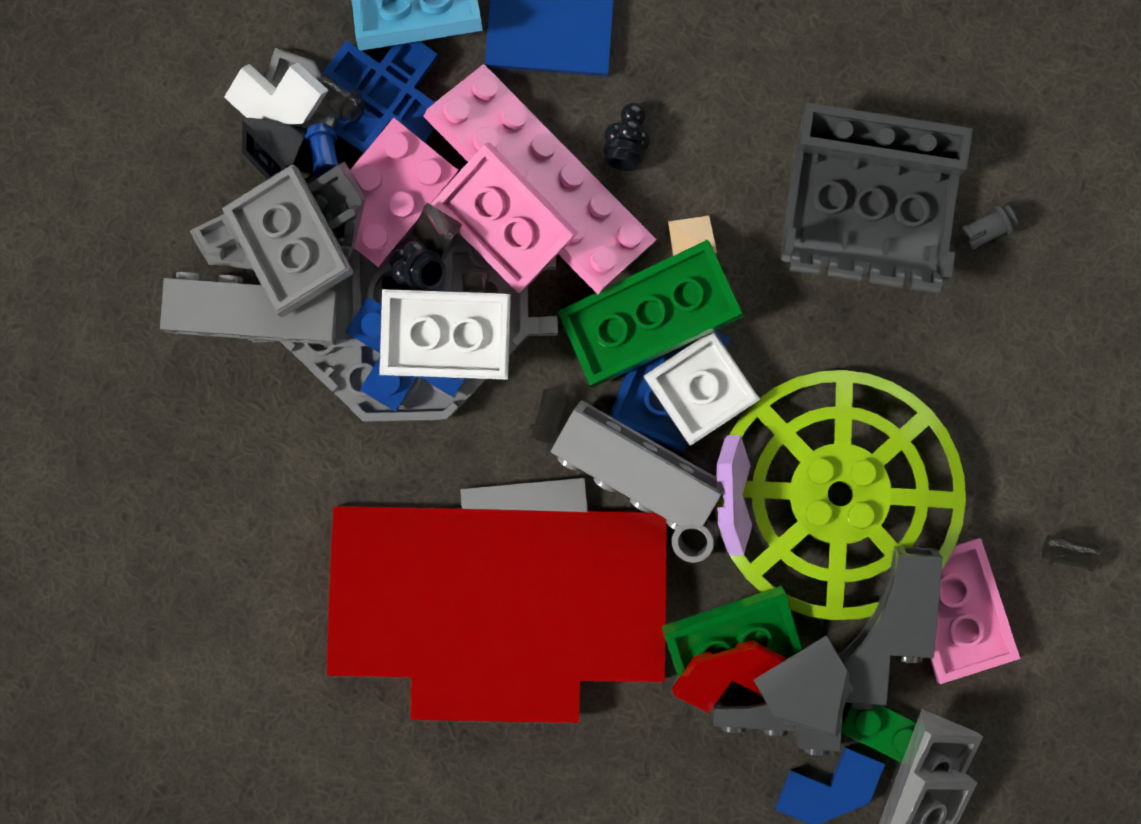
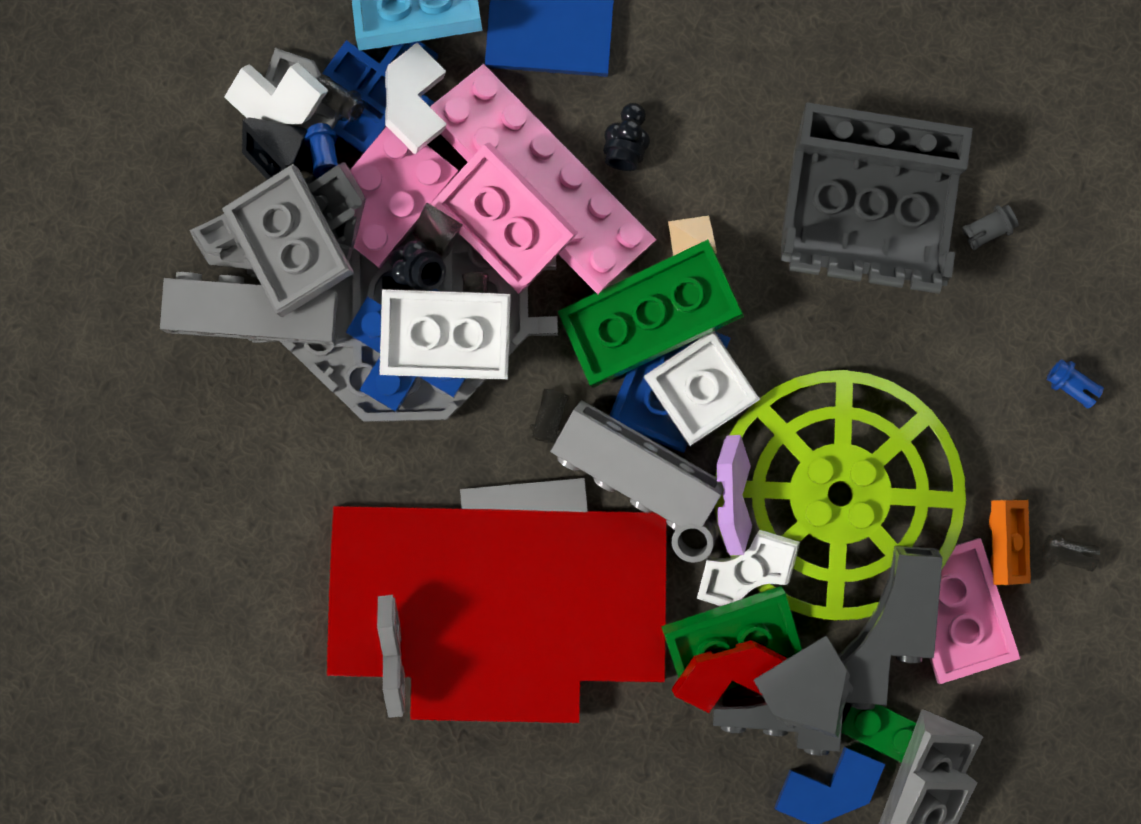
(393, 671): none -> light grey tile
(405, 111): none -> white tile
(765, 562): none -> white tile
(1010, 542): none -> orange plate
(1073, 382): none -> blue pin

